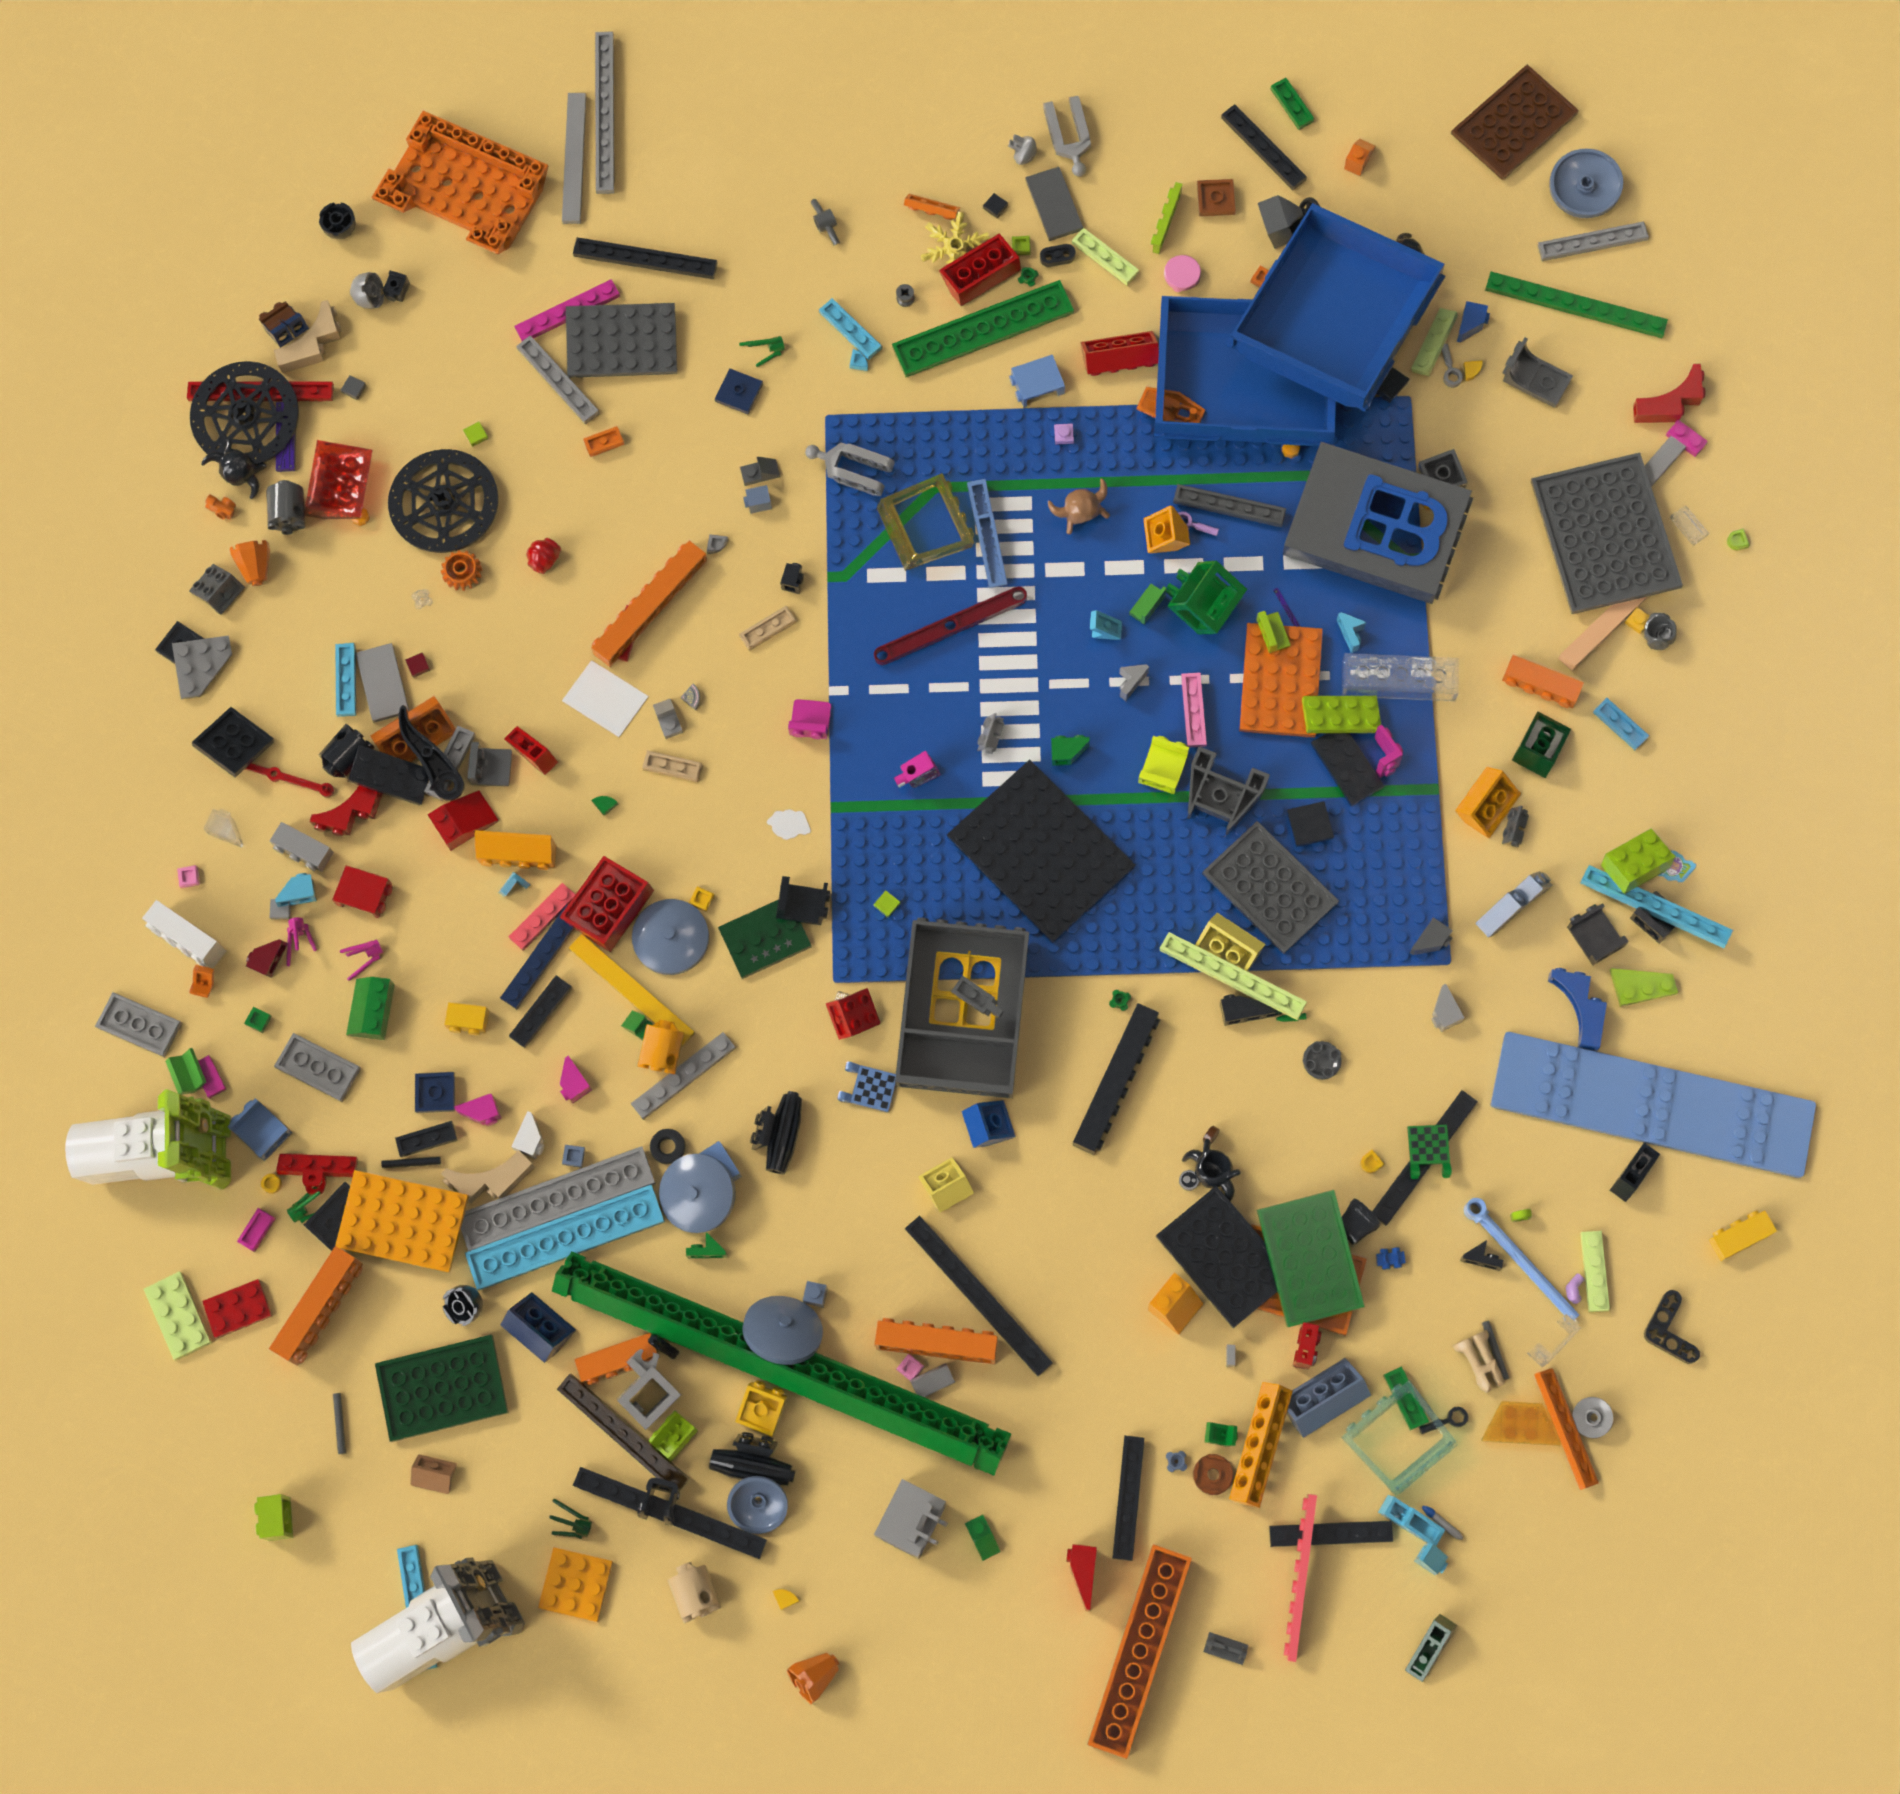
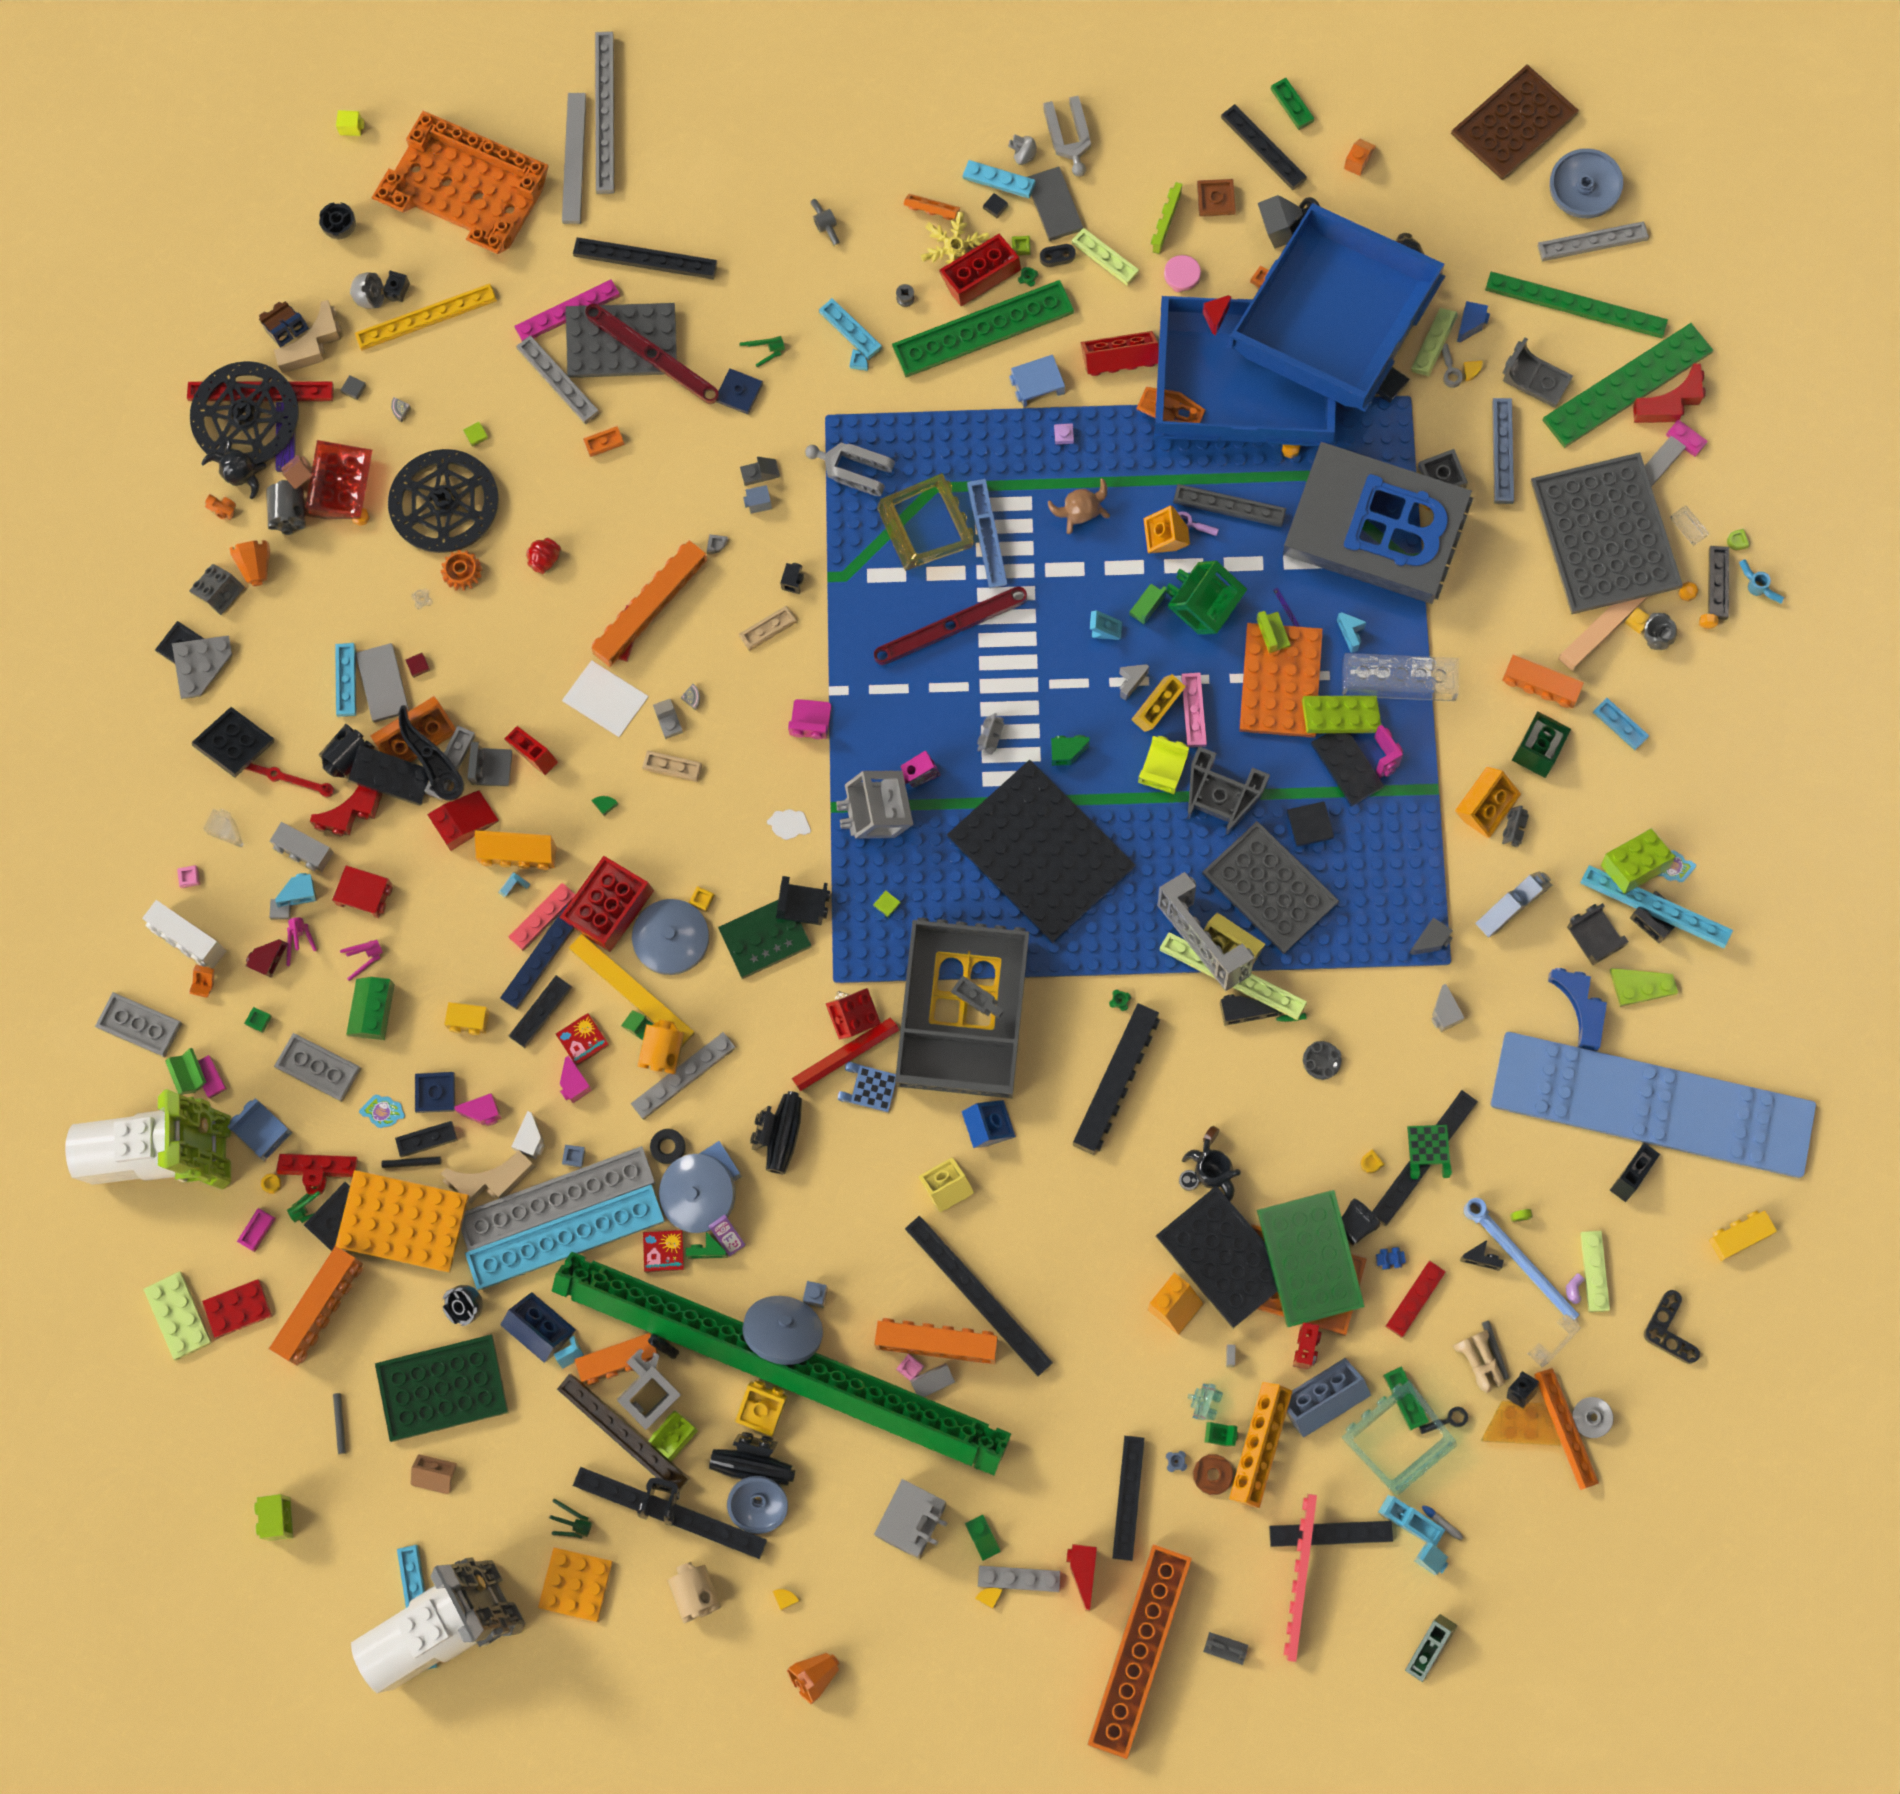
(297, 471): none -> nougat arch
(349, 123): none -> neon yellow brick
(382, 1111): none -> sticker
(399, 408): none -> light grey tile
(425, 317): none -> yellow tile
(567, 1355): none -> medium azure tile
(582, 1039): none -> red tile
(661, 361): none -> dark red beam
(663, 1251): none -> red tile
(727, 1235): none -> tile
(845, 1054): none -> red tile
(876, 807): none -> light grey piece
(989, 1596): none -> yellow tile
(999, 179): none -> medium azure plate
(1019, 1578): none -> light grey plate
(1158, 703): none -> yellow brick
(1202, 1399): none -> clear light blue hips
(1215, 312): none -> red slope
(1227, 968): none -> light grey plate
(1415, 1299): none -> red plate
(1503, 451): none -> sand blue plate
(1522, 1390): none -> black brick
(1626, 384): none -> green plate
(1688, 591): none -> light orange tile
(1708, 621): none -> light orange tile
(1718, 582): none -> plate
(1761, 577): none -> dark azure piece

